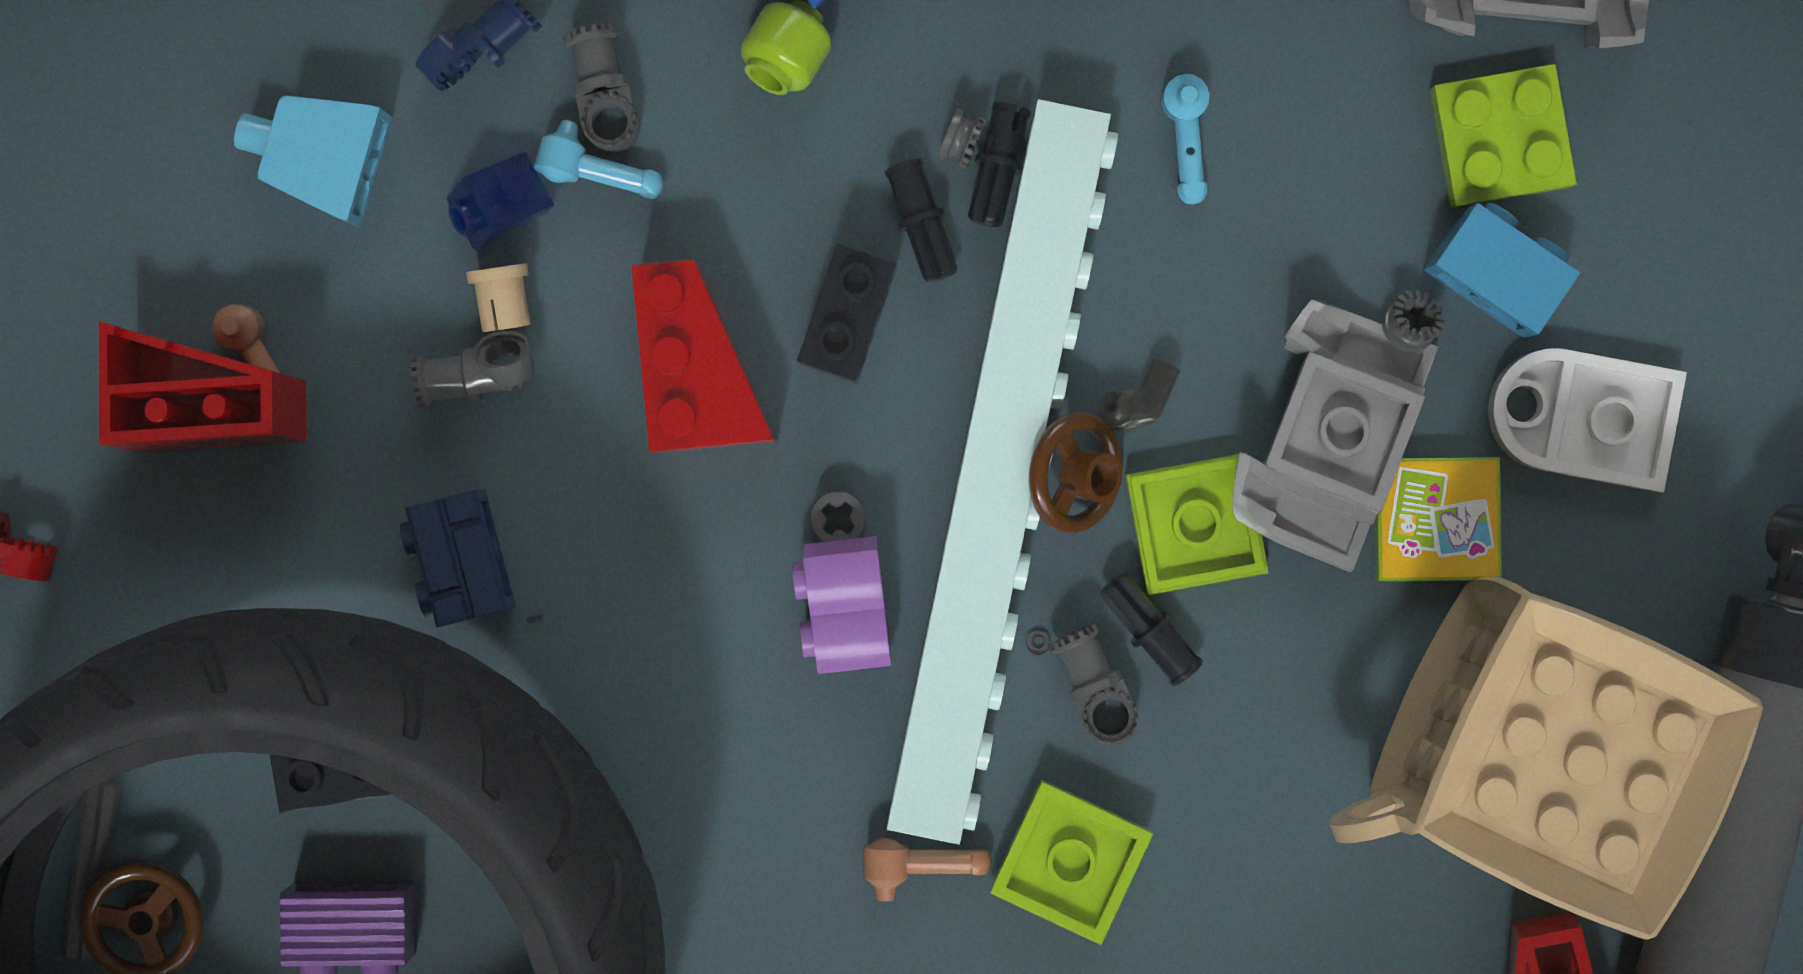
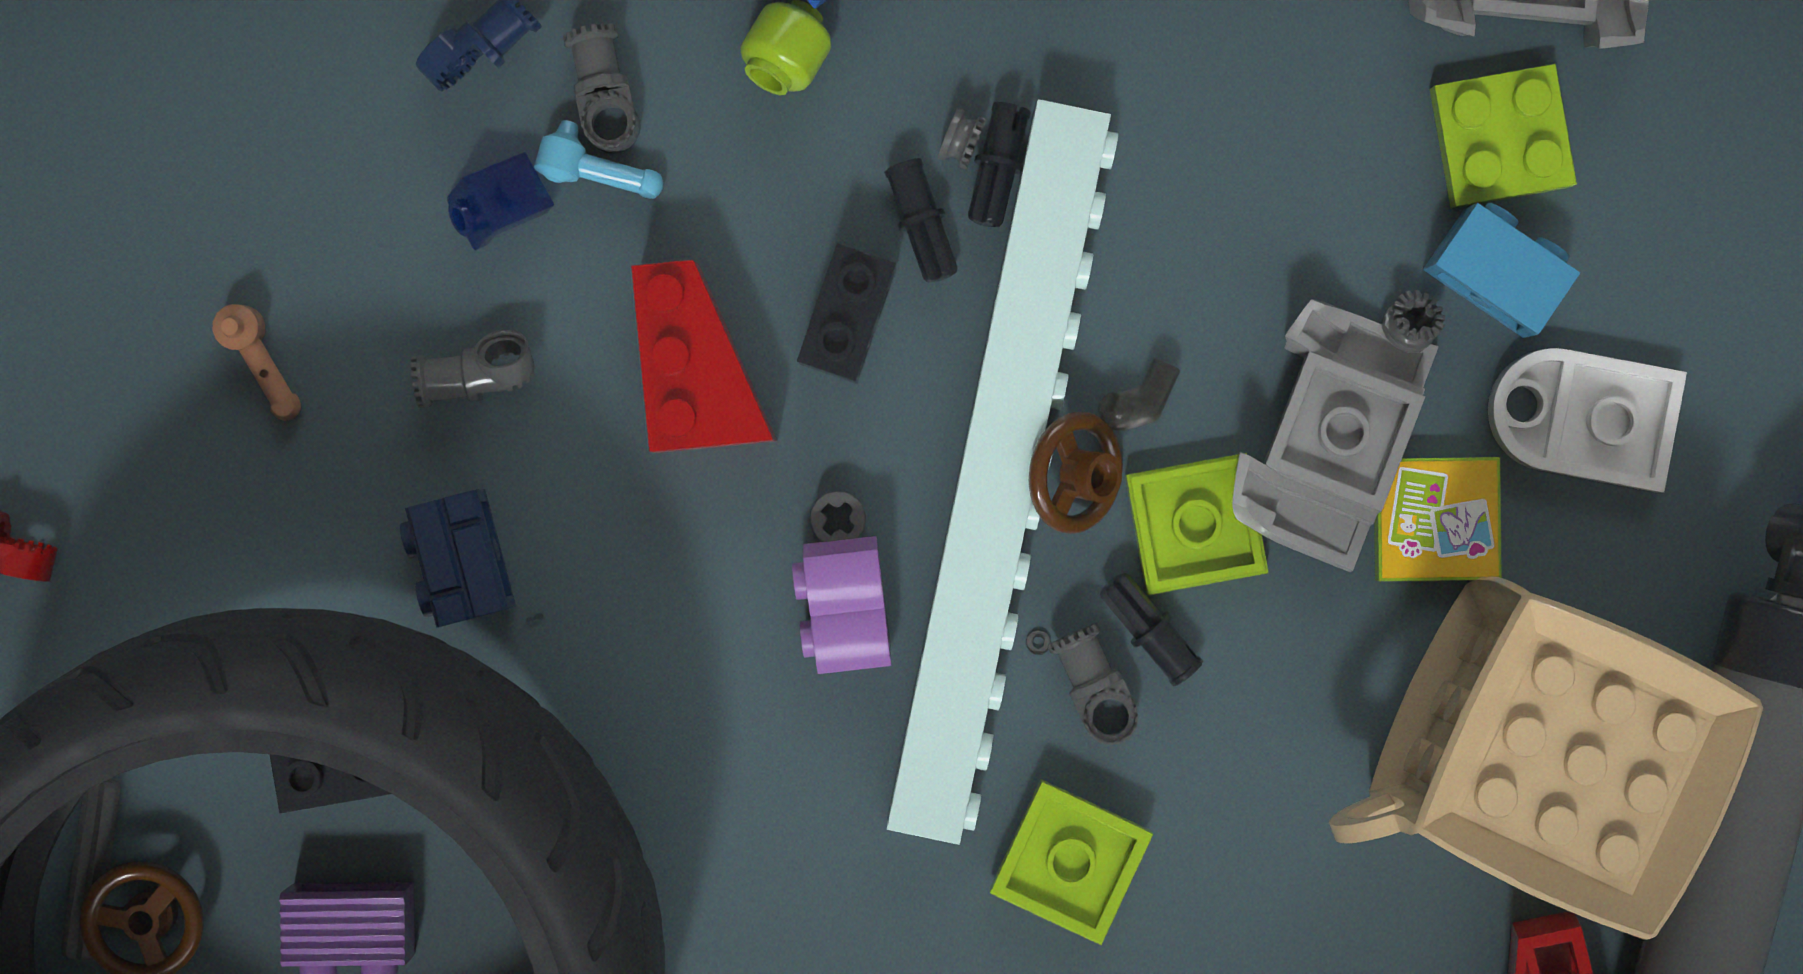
(186, 398): red wedge -> none
(319, 152): medium azure torso -> none
(501, 296): tan bush -> none
(890, 863): nougat piece -> none
(1184, 102): medium azure piece -> none

